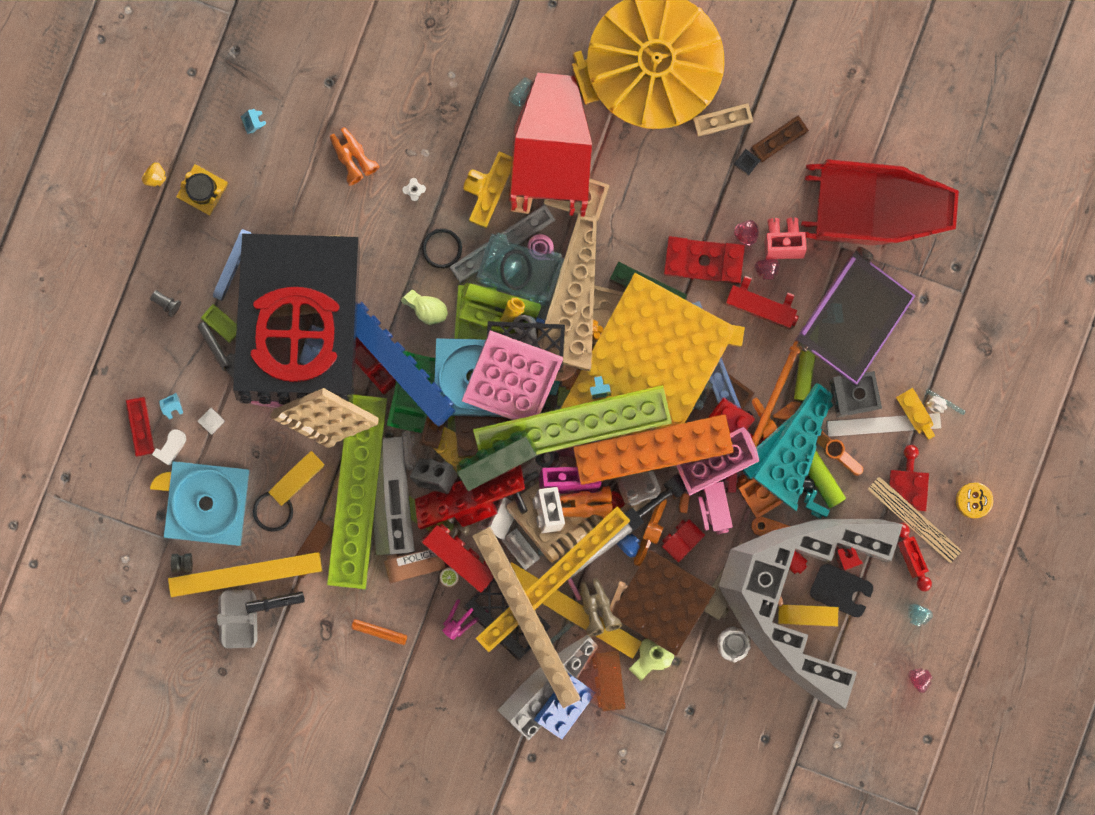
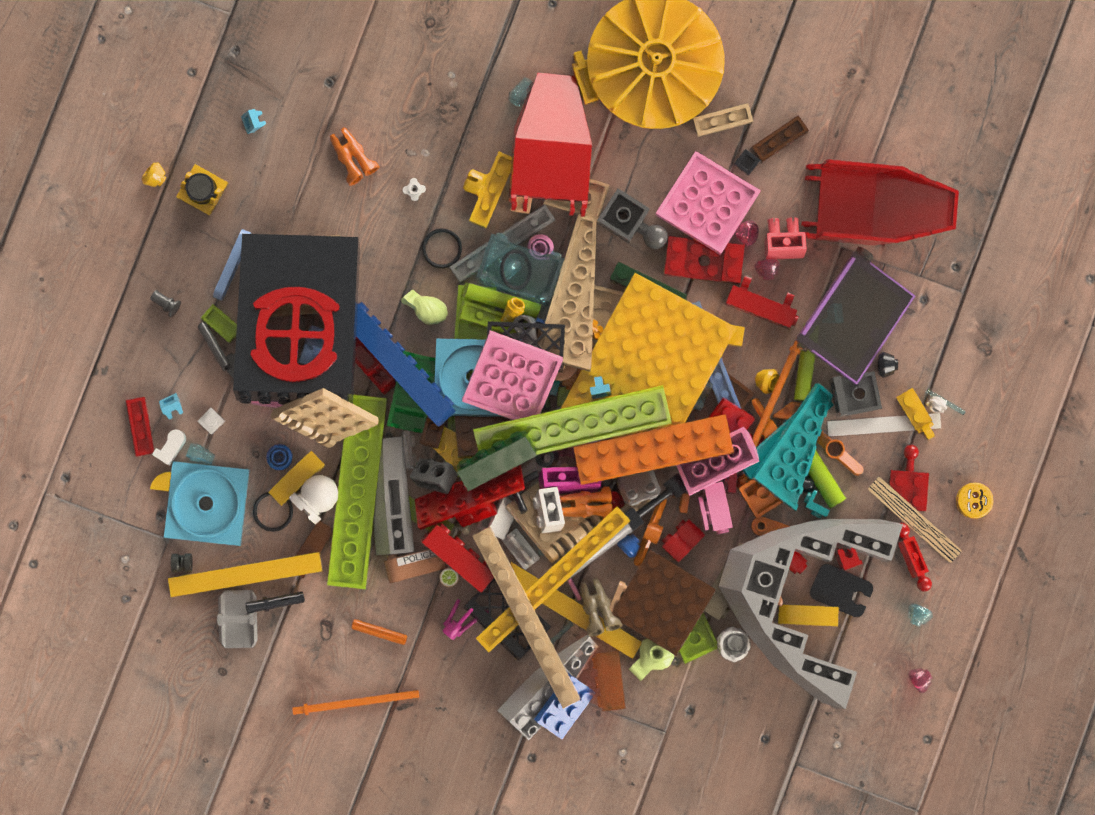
(199, 454): none -> clear light blue cone
(273, 457): none -> blue cone
(306, 709): none -> orange bar
(317, 496): none -> white tile
(654, 235): none -> dark grey brick
(699, 641): none -> lime tile
(707, 202): none -> bright pink plate
(766, 380): none -> yellow cone
(886, 364): none -> black cone

